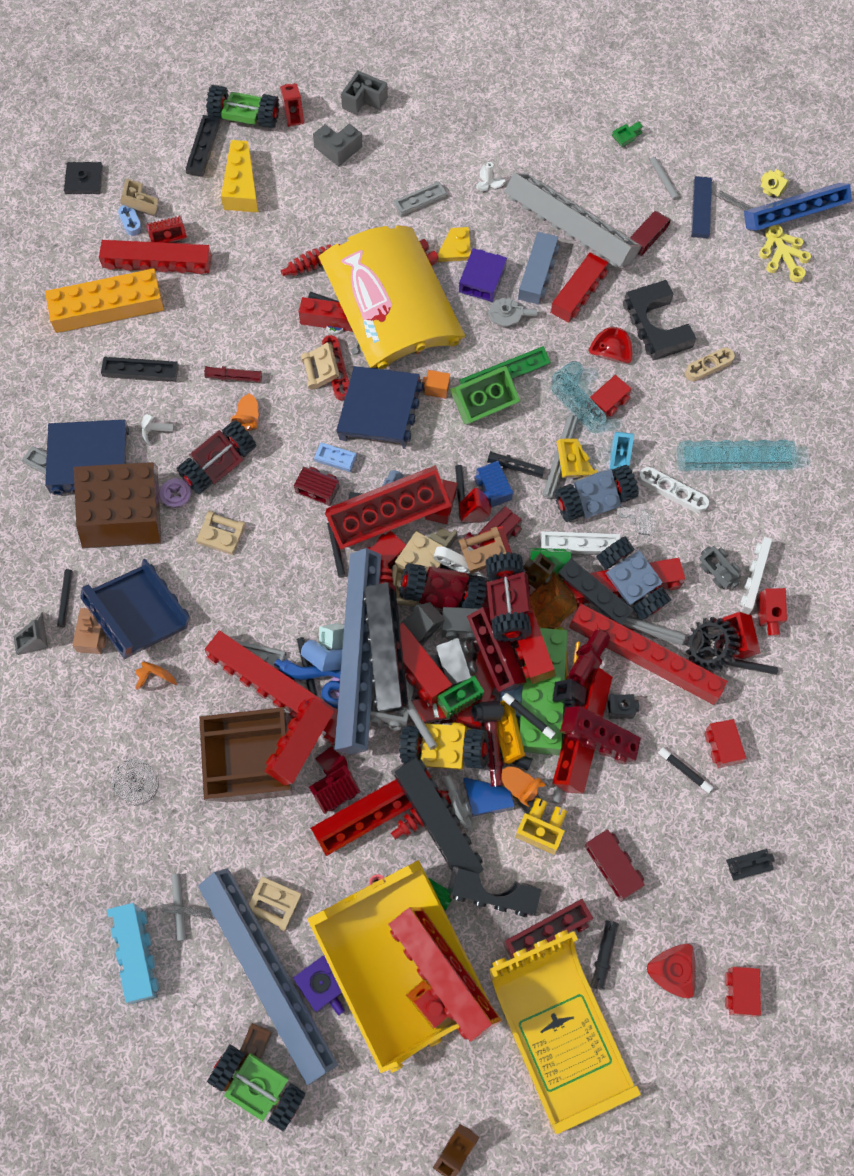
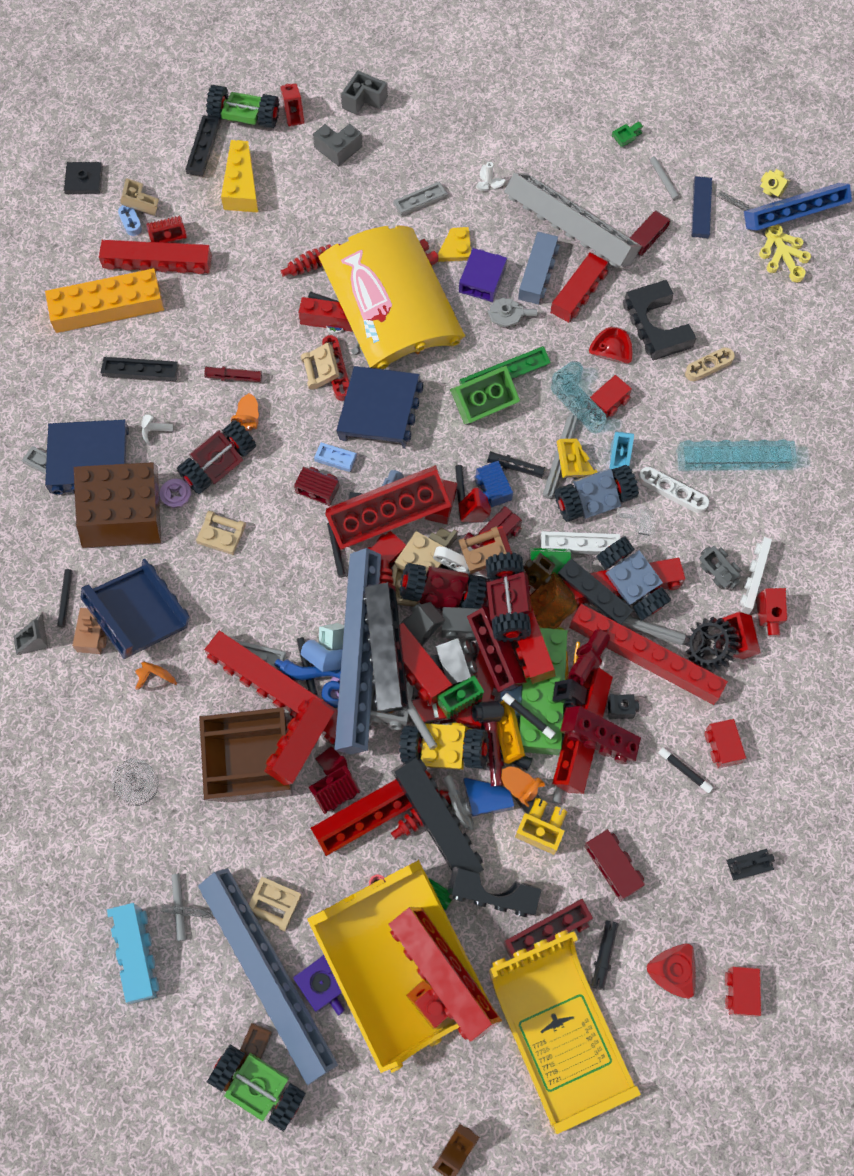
(436, 384): orange brick -> none
(754, 666): black bar -> none

